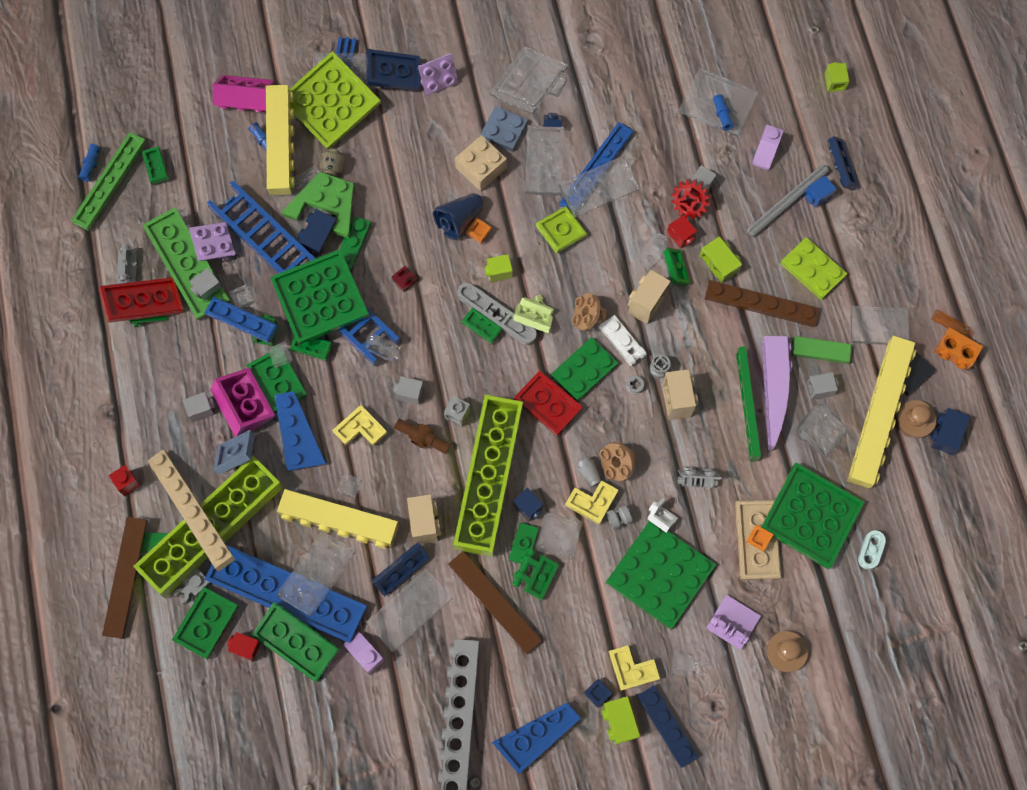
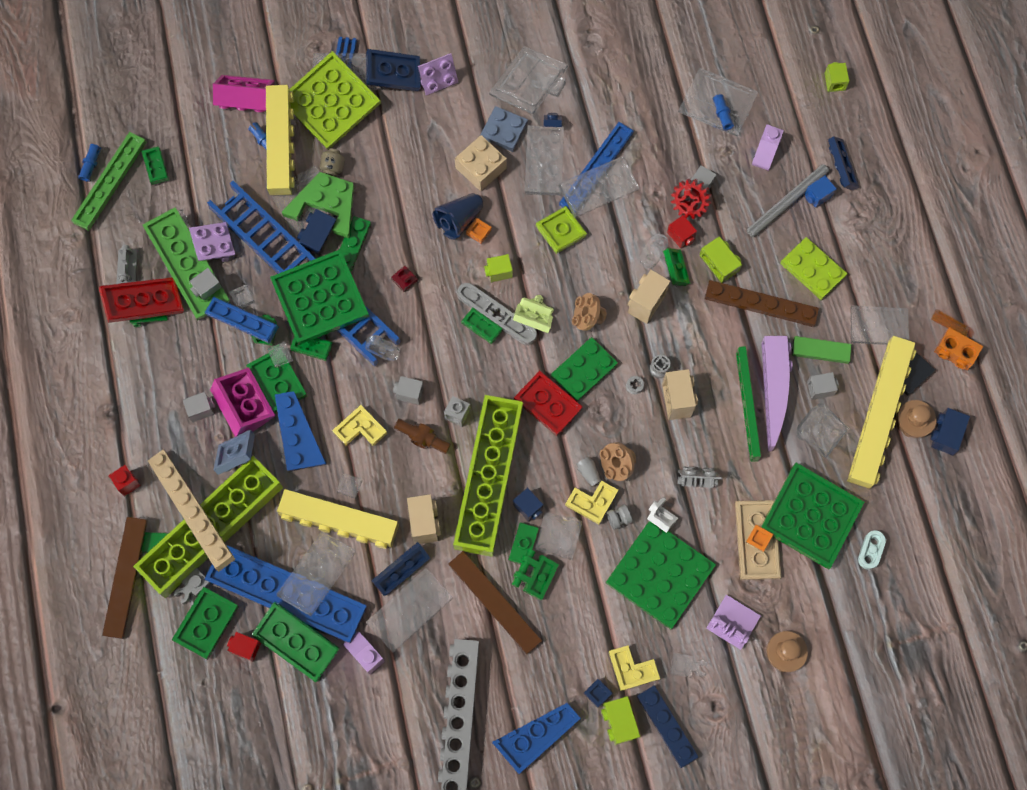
(622, 340): white plate -> none

